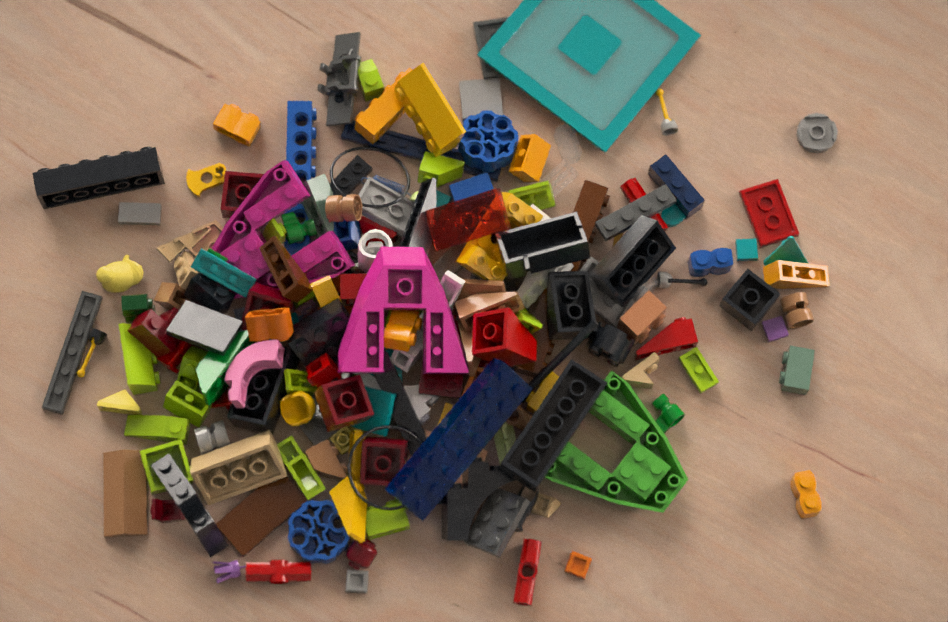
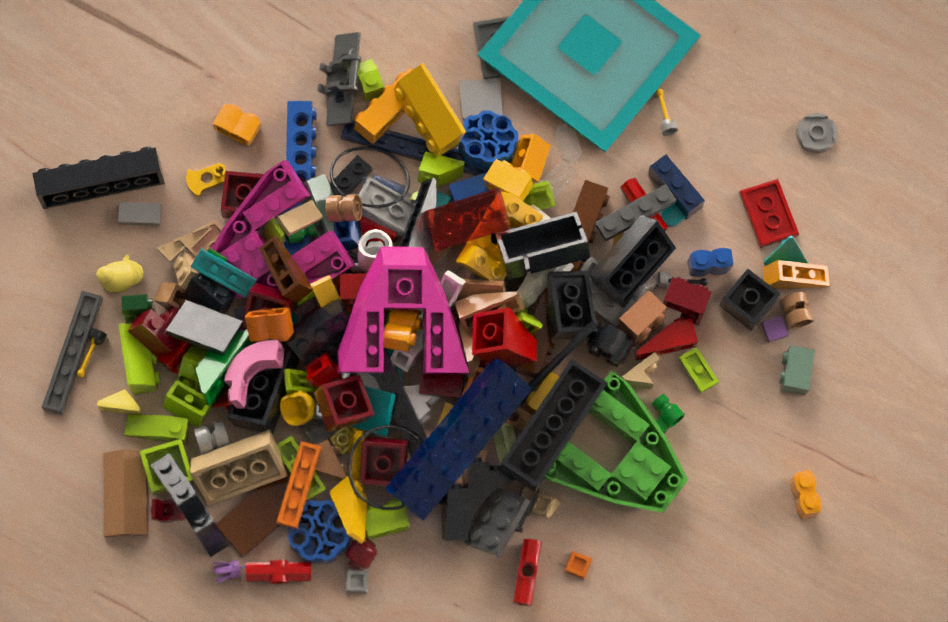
(299, 218): none -> tan tile
(299, 485): none -> orange tile
(508, 179): none -> yellow brick
(687, 299): none -> dark red brick
(746, 249): teal tile -> none

